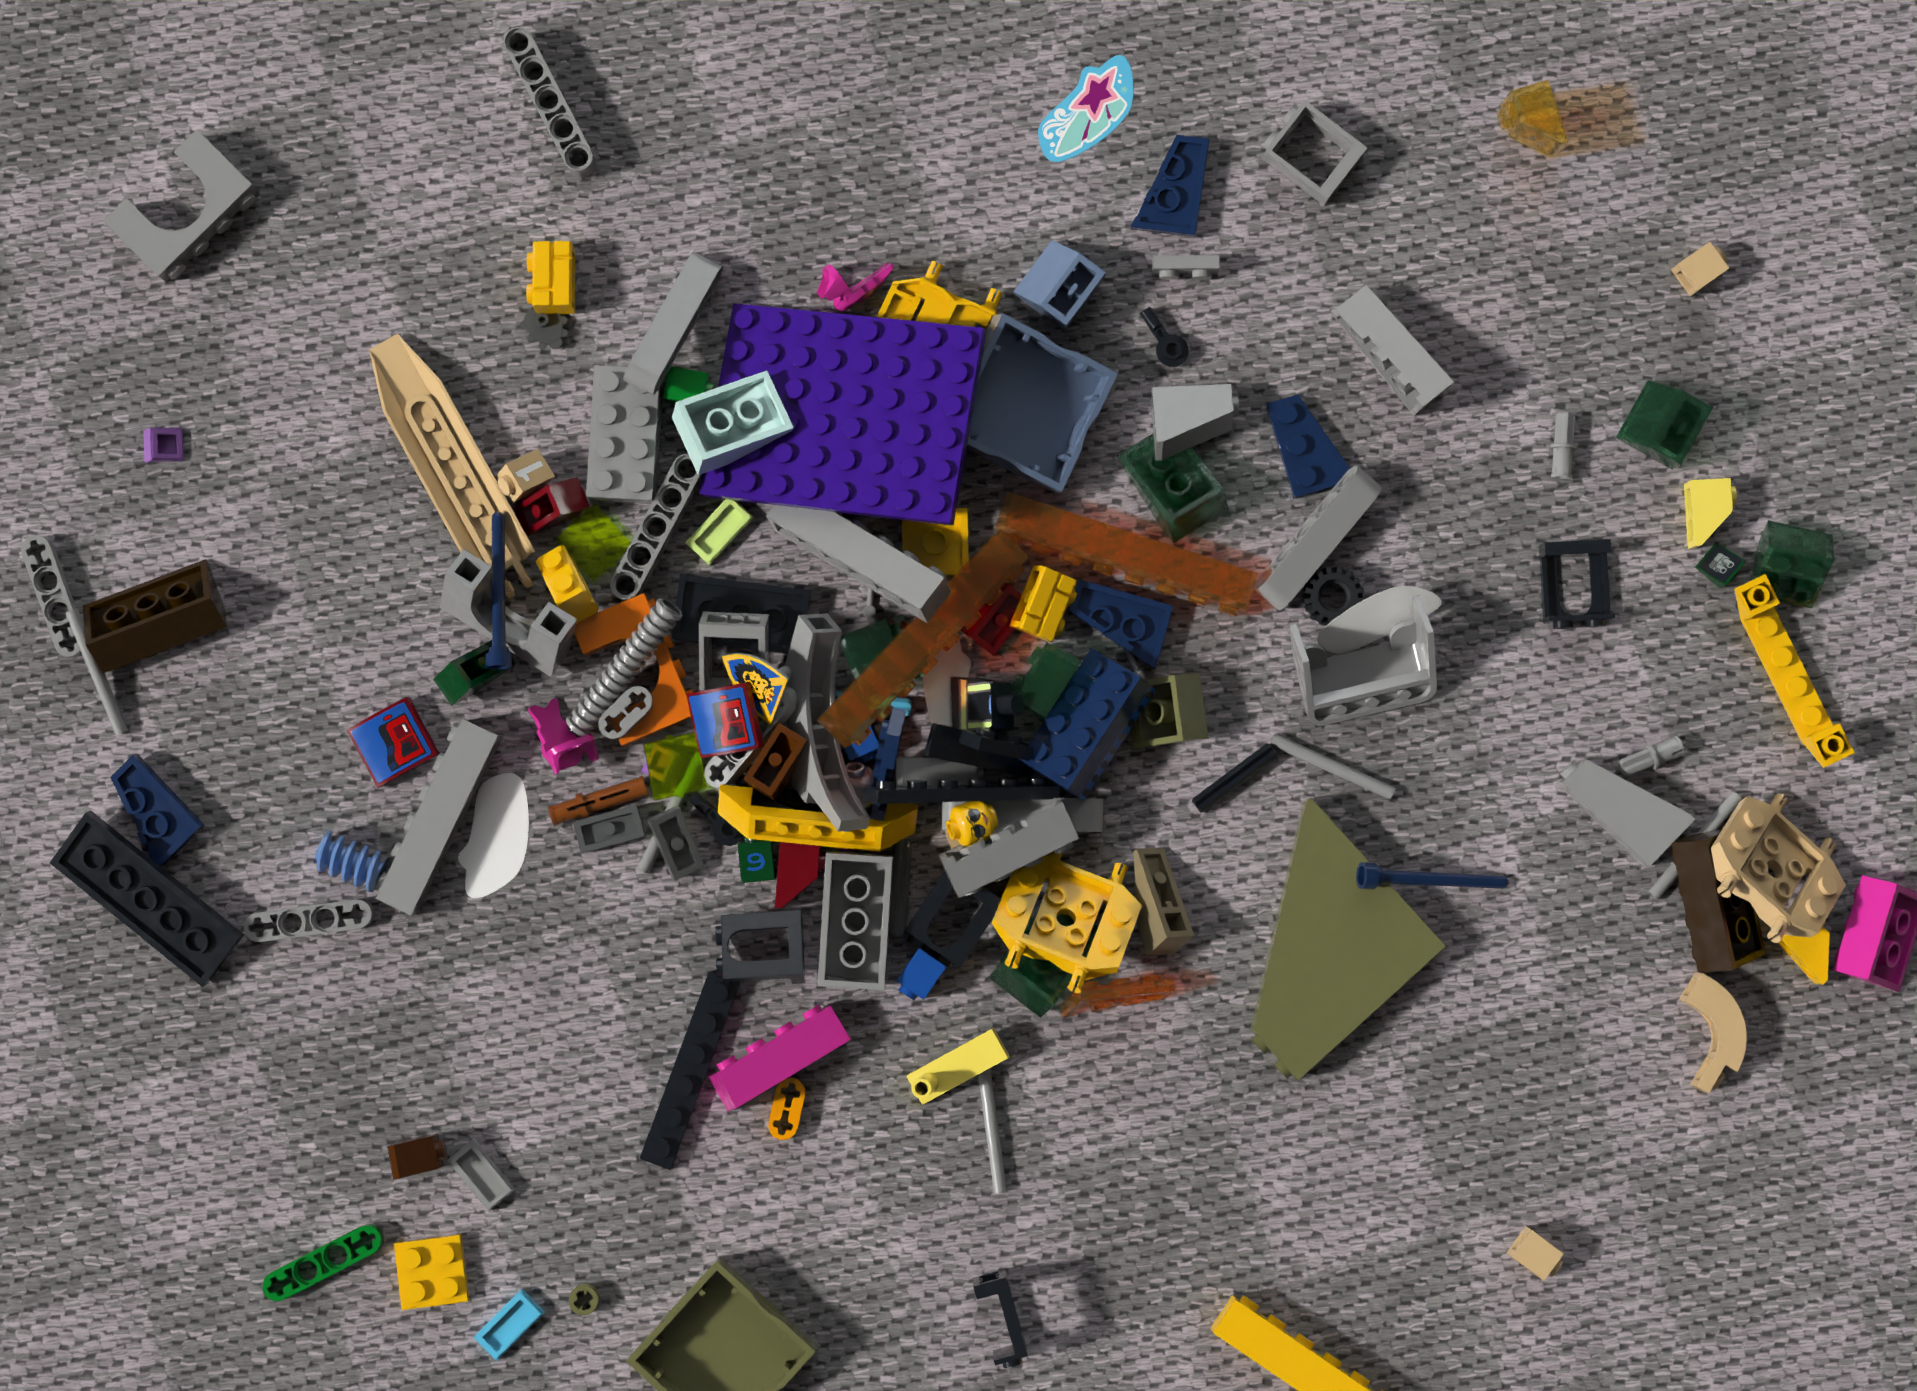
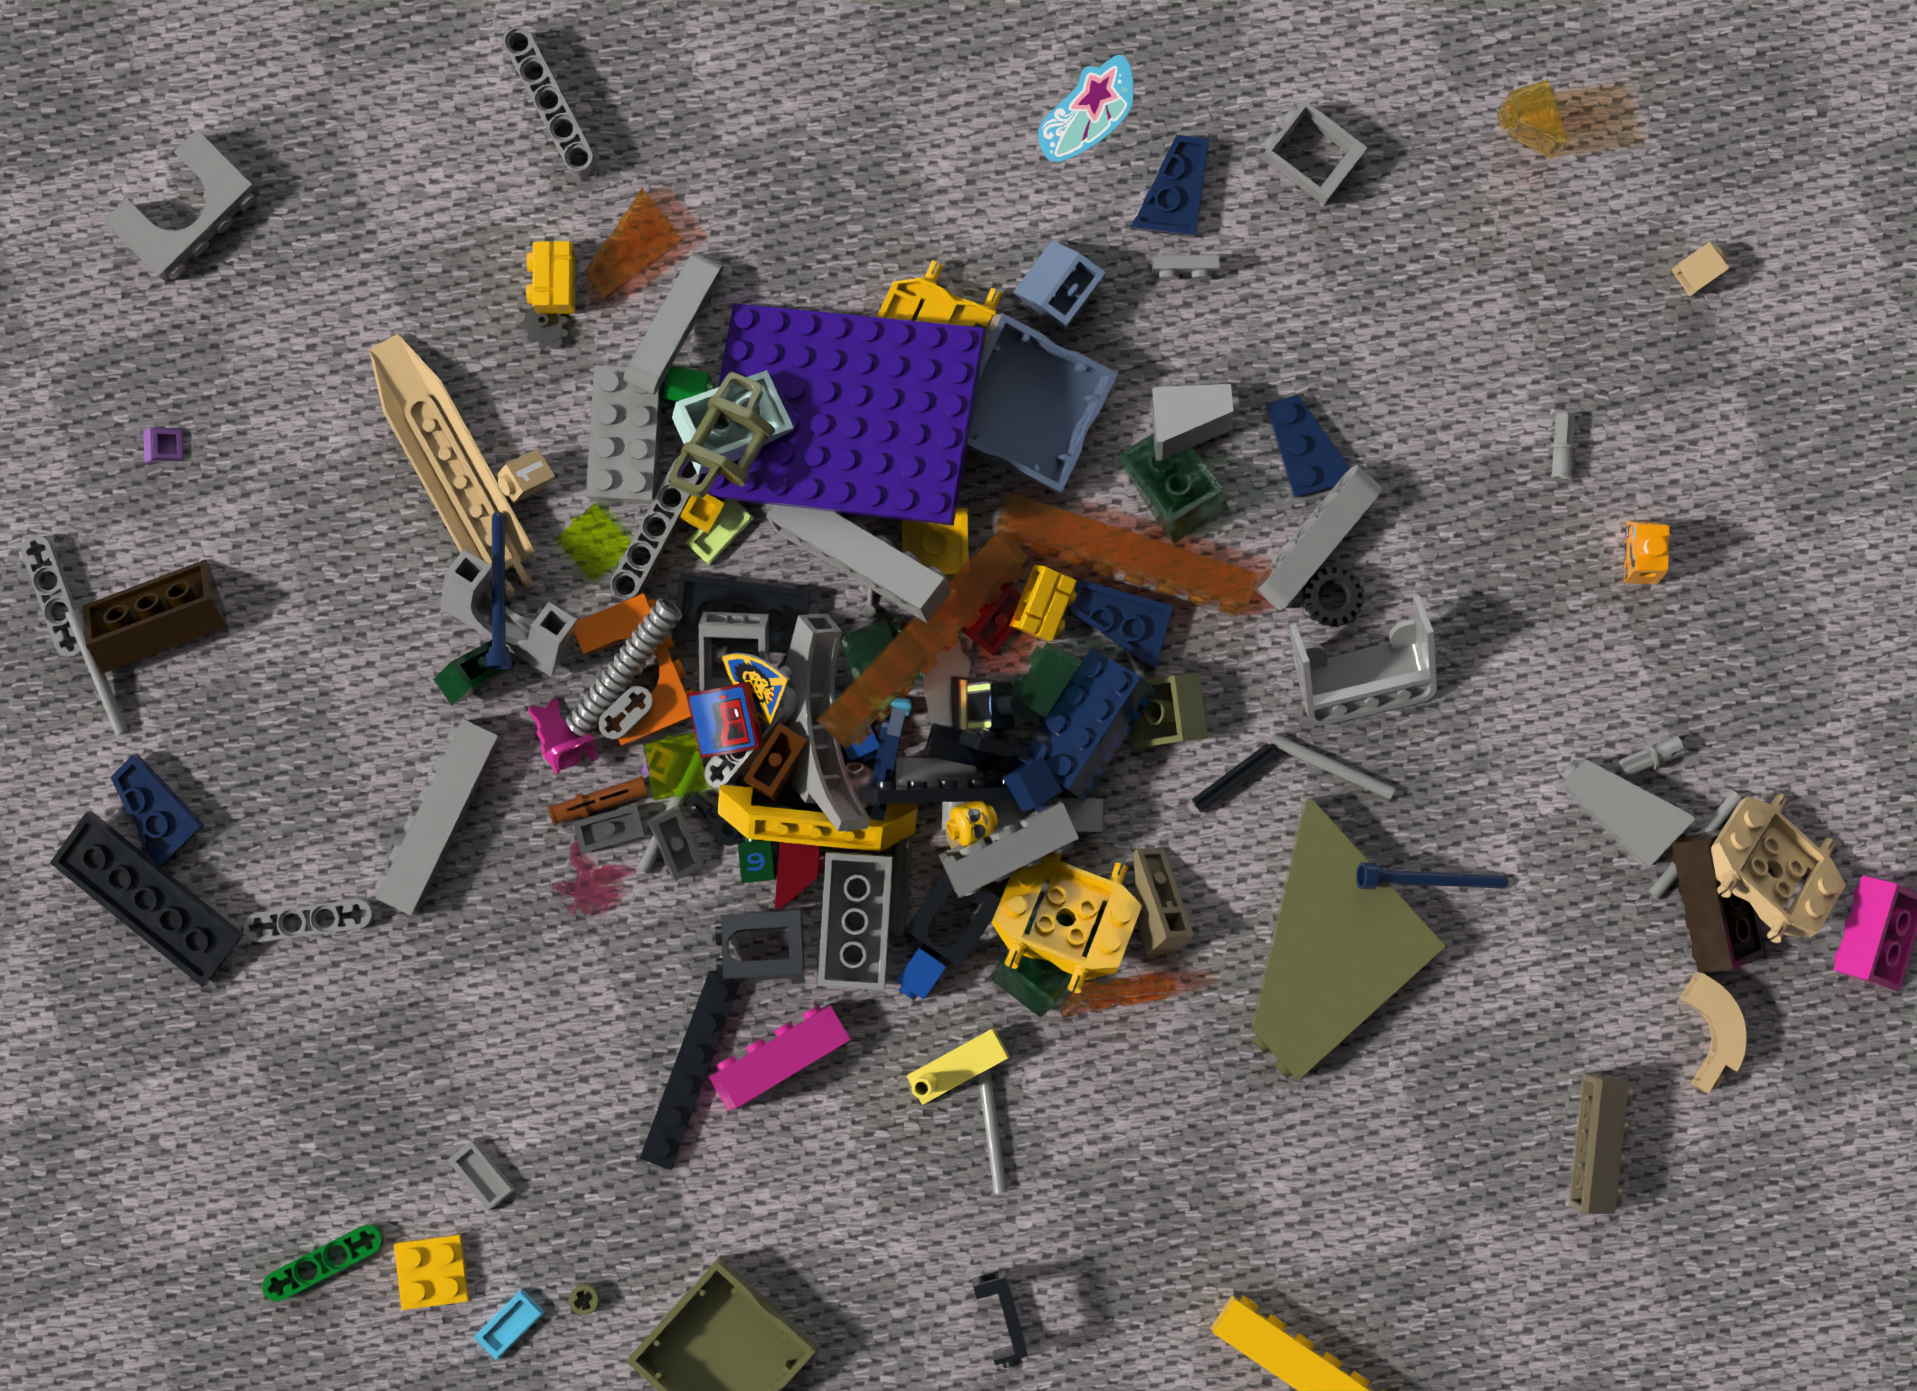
(349, 862): medium blue piece -> none
(393, 742): slope -> none
(417, 1155): reddish brown slope -> none
(497, 835): white sticker -> none
(551, 506): dark red slope -> none
(567, 583): yellow brick -> none
(585, 887): none -> clear pink piece
(632, 247): none -> clear orange wing
(702, 511): none -> yellow plate
(718, 463): none -> olive bar
(779, 1106): light orange beam -> none
(834, 287): dark pink hair -> none
(1033, 785): none -> dark blue brick
(1171, 348): black plate -> none
(1374, 618): white sticker -> none
(1392, 349): light grey wedge -> none
(1536, 1254): tan brick -> none
(1599, 582): black panel -> none
(1599, 1144): none -> dark tan slope
(1646, 552): none -> light orange torso
(1664, 423): clear green slope -> none
(1706, 507): light yellow slope -> none
(1720, 565): slope -> none
(1757, 613): yellow slope -> none
(1794, 562): clear green slope -> none
(1810, 954): yellow slope -> none

